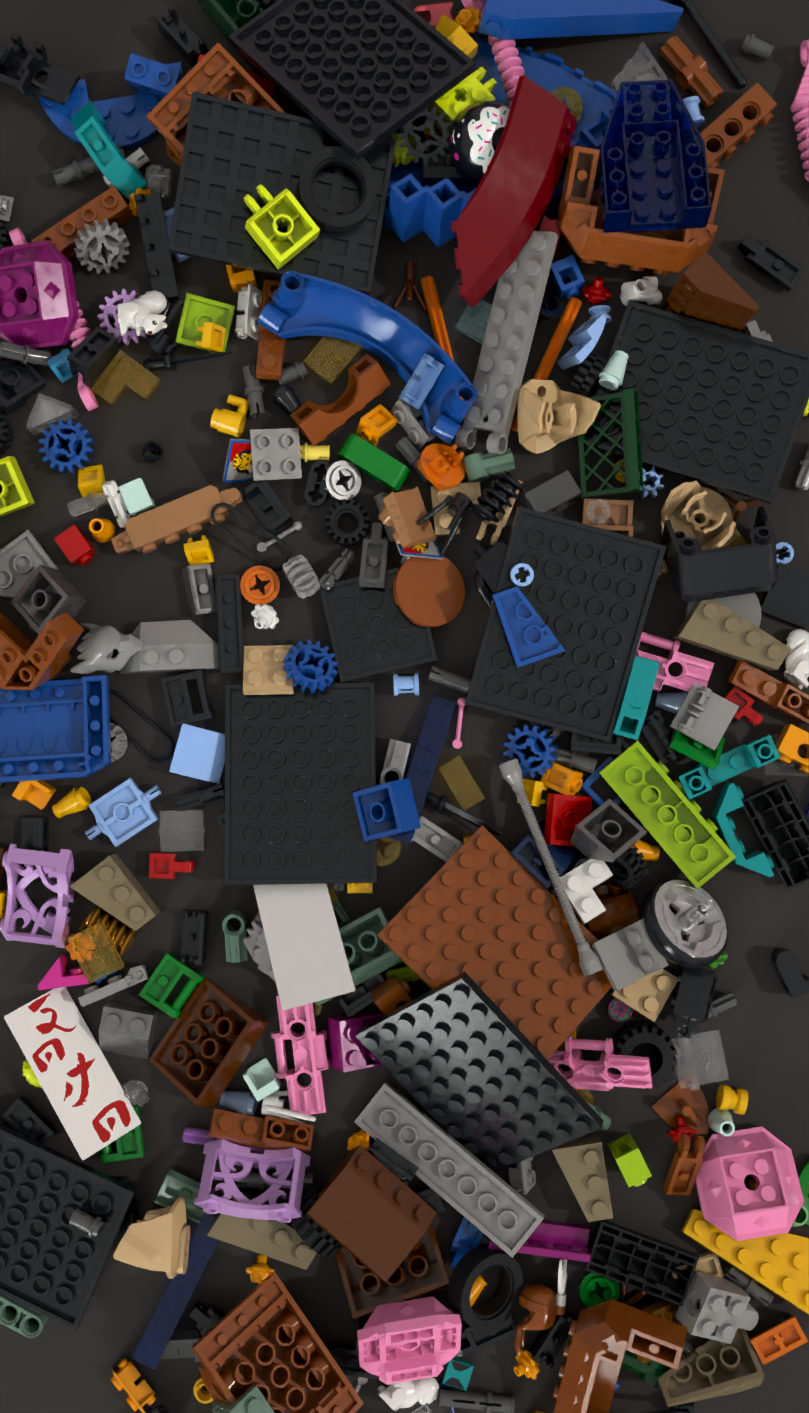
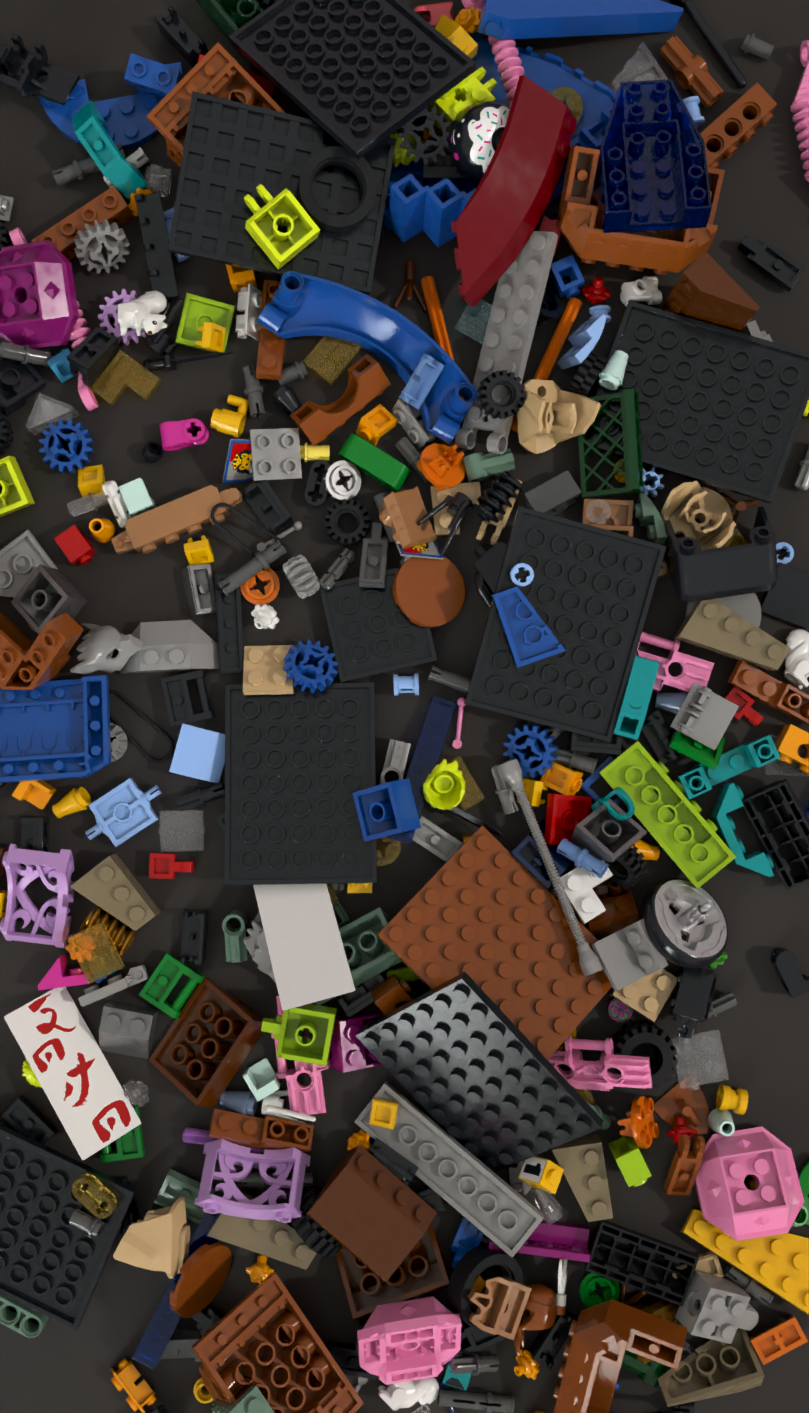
(94, 1196): none -> clear yellow beam
(178, 434): none -> dark pink piece
(201, 1279): none -> dark orange tile
(252, 567): none -> dark grey pin
(291, 1040): none -> lime hinge
(383, 1113): none -> yellow tile
(444, 786): none -> neon yellow hair
(474, 1364): none -> dark grey axle
(500, 1306): none -> medium nougat plate
(504, 792): none -> light grey axle
(514, 387): none -> black tyre
(541, 1174): none -> brick
(548, 1206): none -> clear cone
(582, 858): none -> medium blue pin
(624, 796): none -> teal piece
(640, 1122): none -> orange plate
(650, 517): none -> sand green slope

